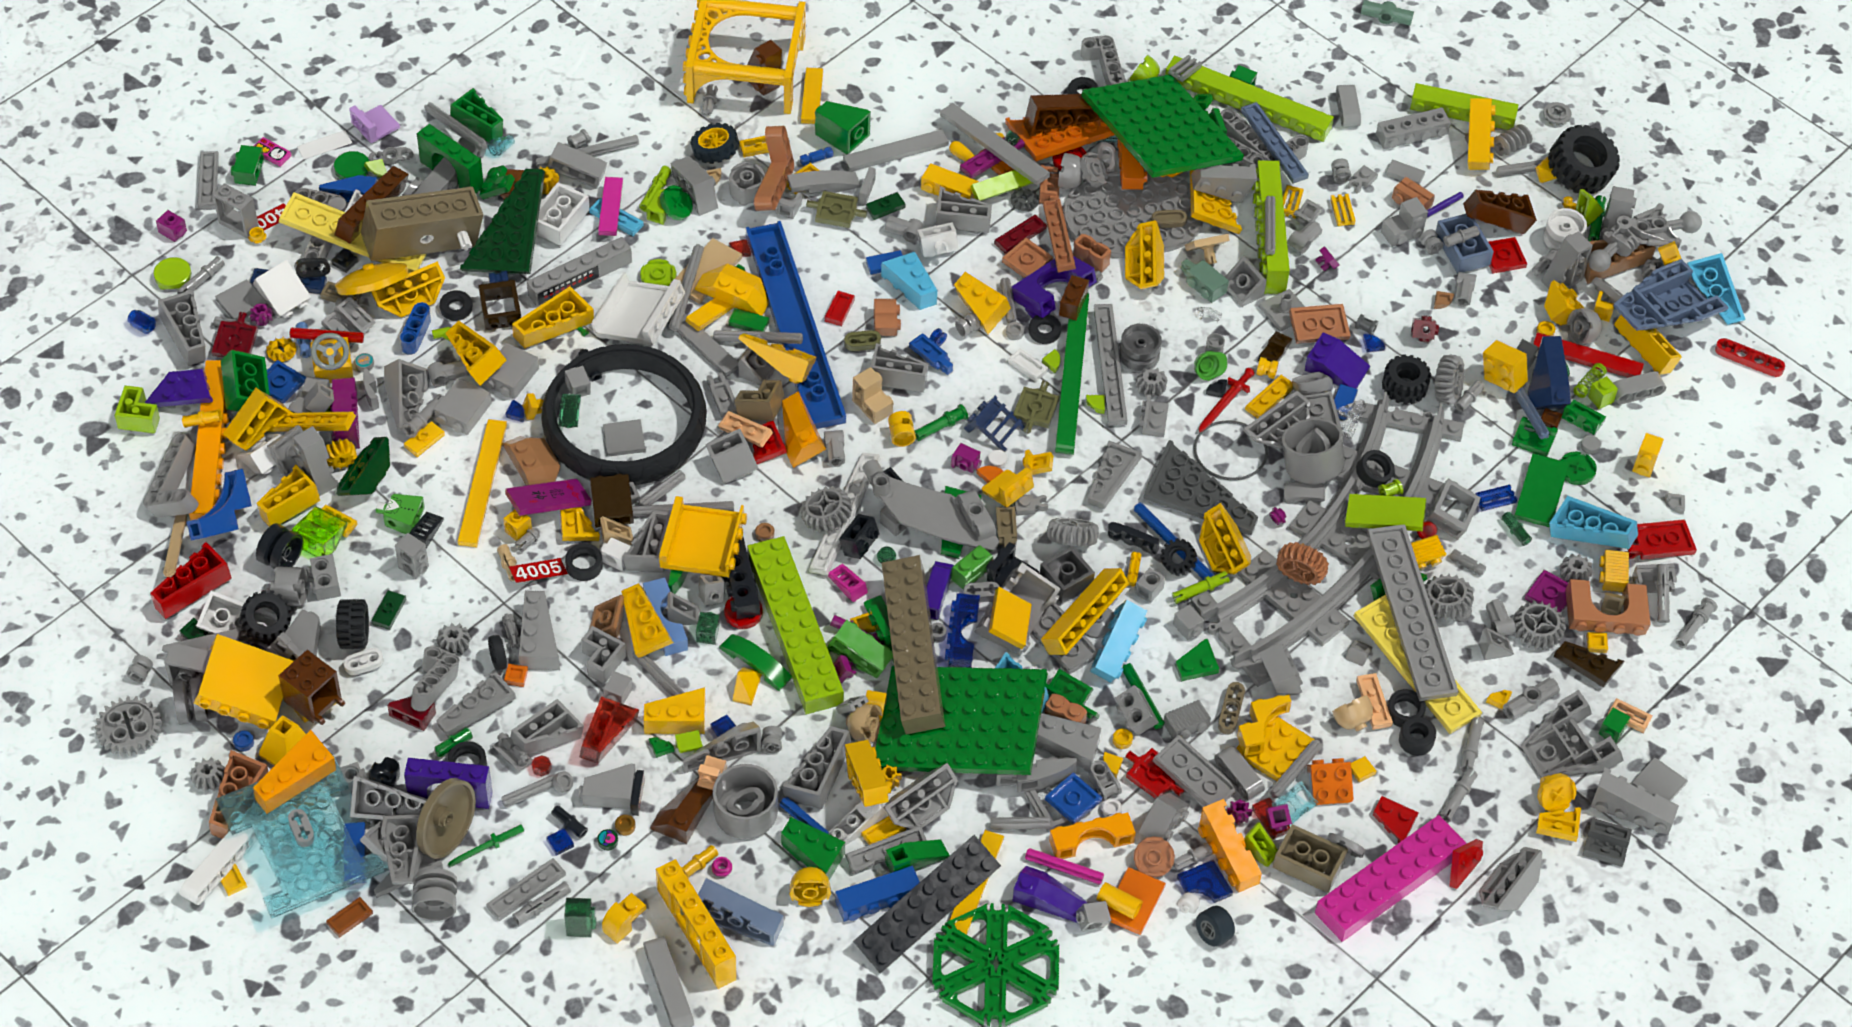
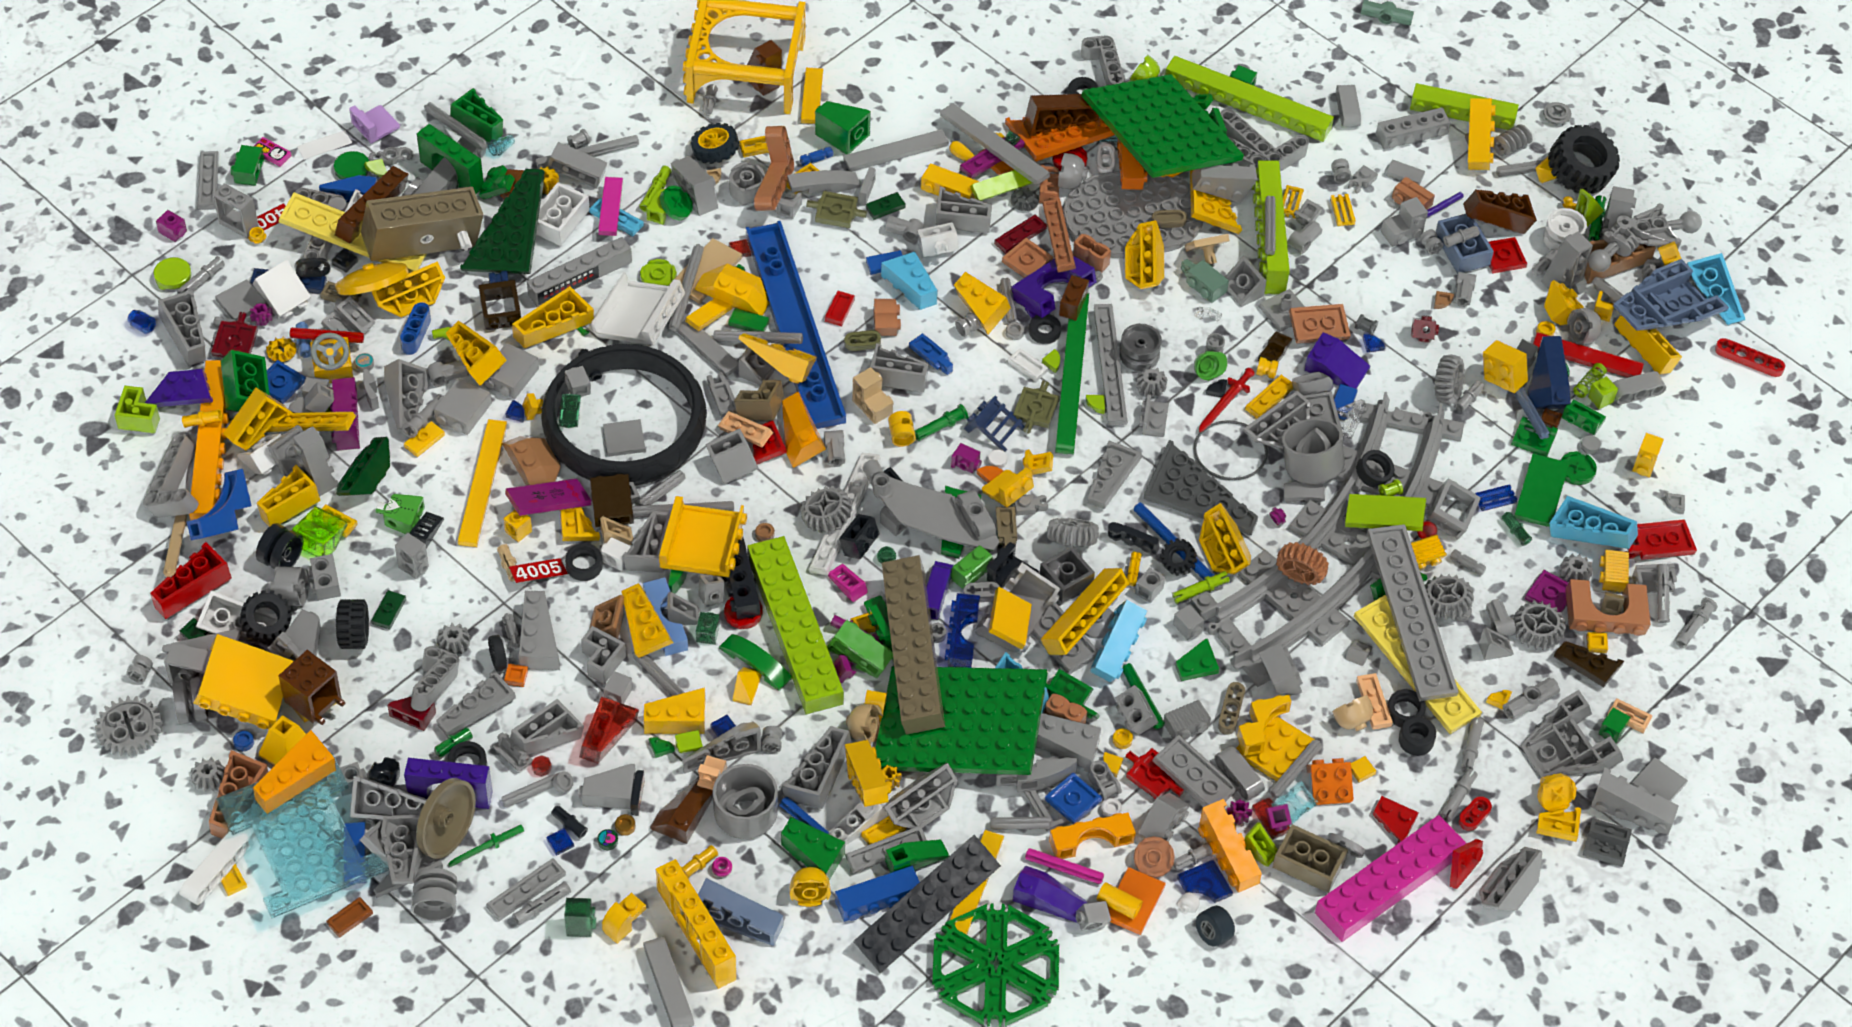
(297, 829): light grey beam -> none
(341, 453): yellow gear -> none
(363, 661): white plate -> none
(459, 314): black tyre -> none
(531, 536): light grey pin -> none
(850, 704): light grey tile -> none
(938, 336): clear blue bush -> none
(1094, 169): light grey tile -> none
(1182, 66): light grey tile -> none
(1274, 142): sand blue tile -> none
(1328, 258): magenta tile -> none
(1409, 368): black tyre -> none
(1474, 815): none -> red plate

